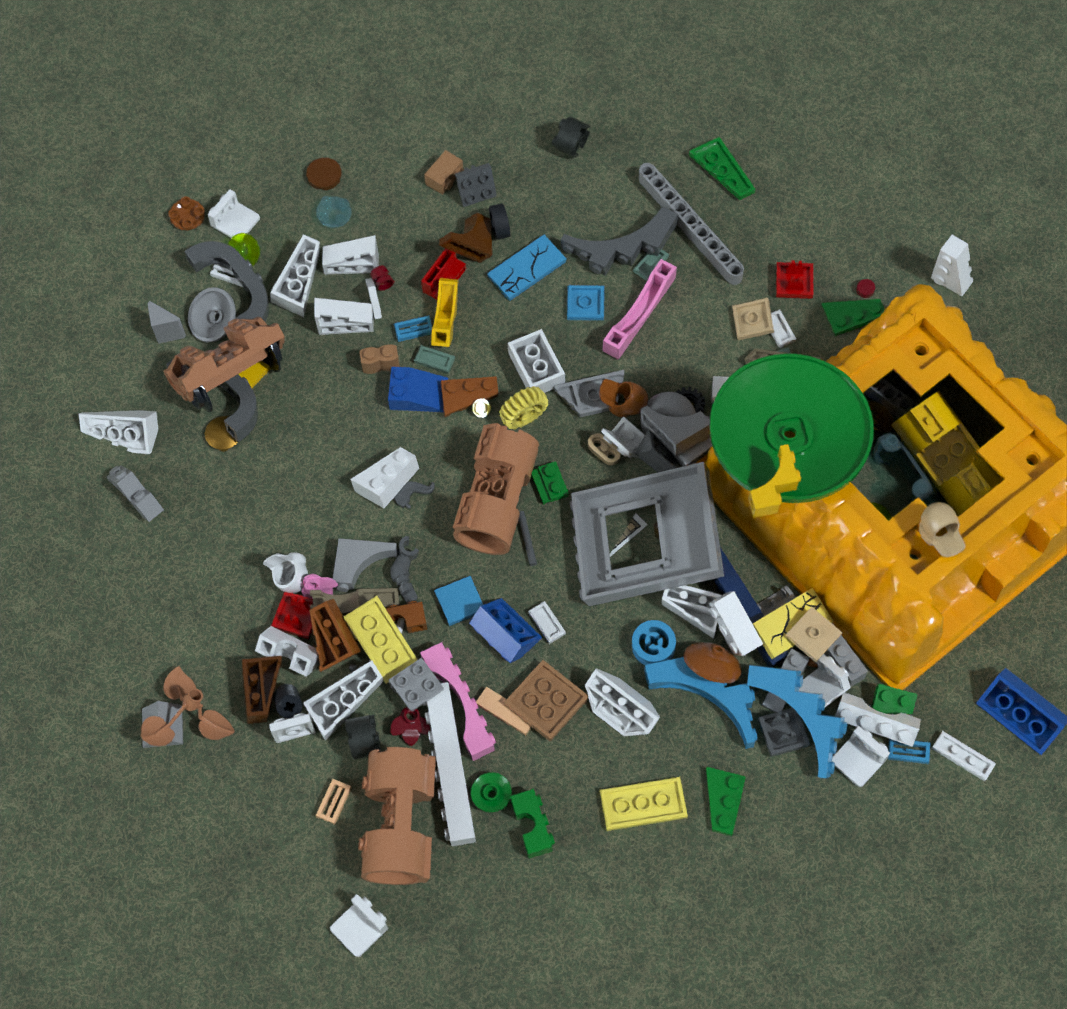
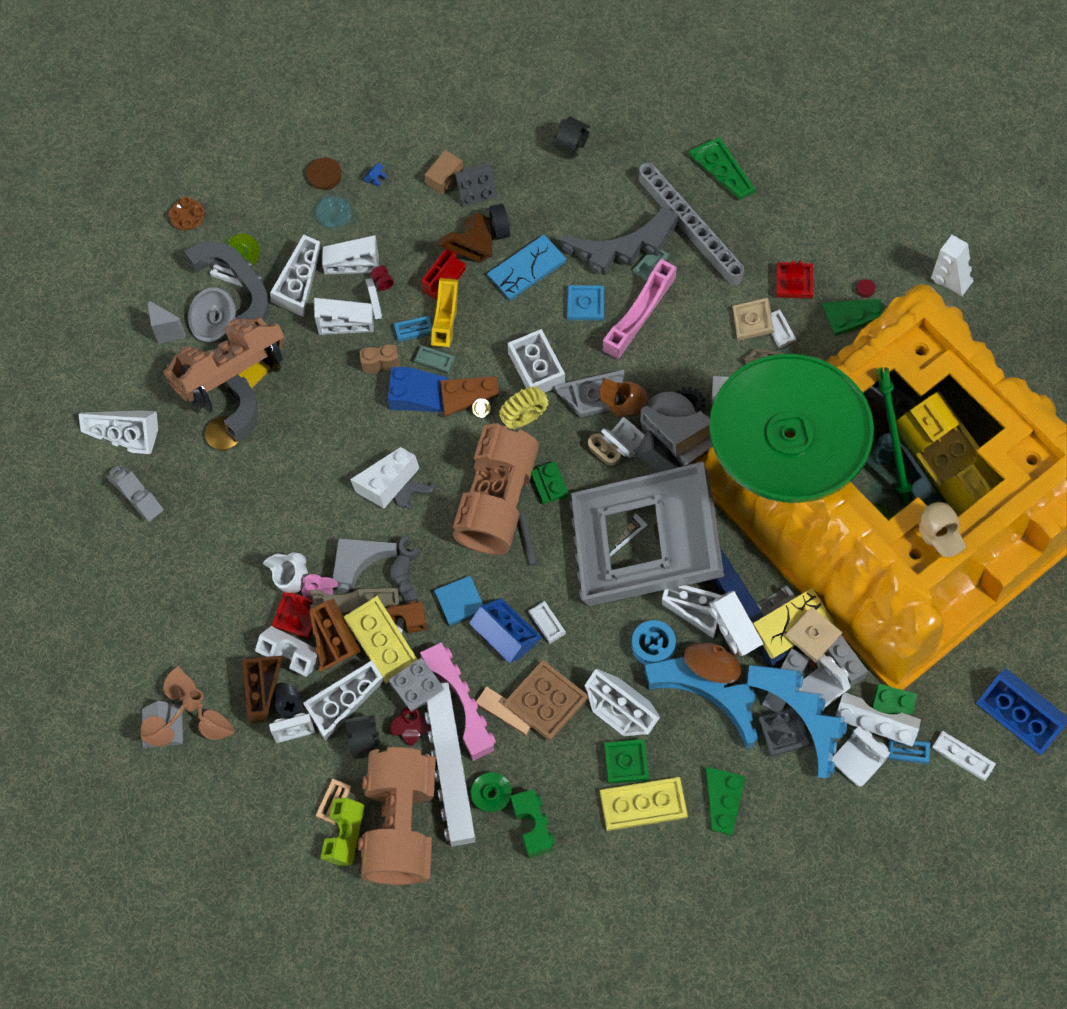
(232, 216): white bracket -> none
(348, 817): none -> lime arch
(359, 926): white bracket -> none
(374, 173): none -> blue tile
(626, 761): none -> green plate
(768, 498): yellow arch -> none
(885, 387): none -> green bar

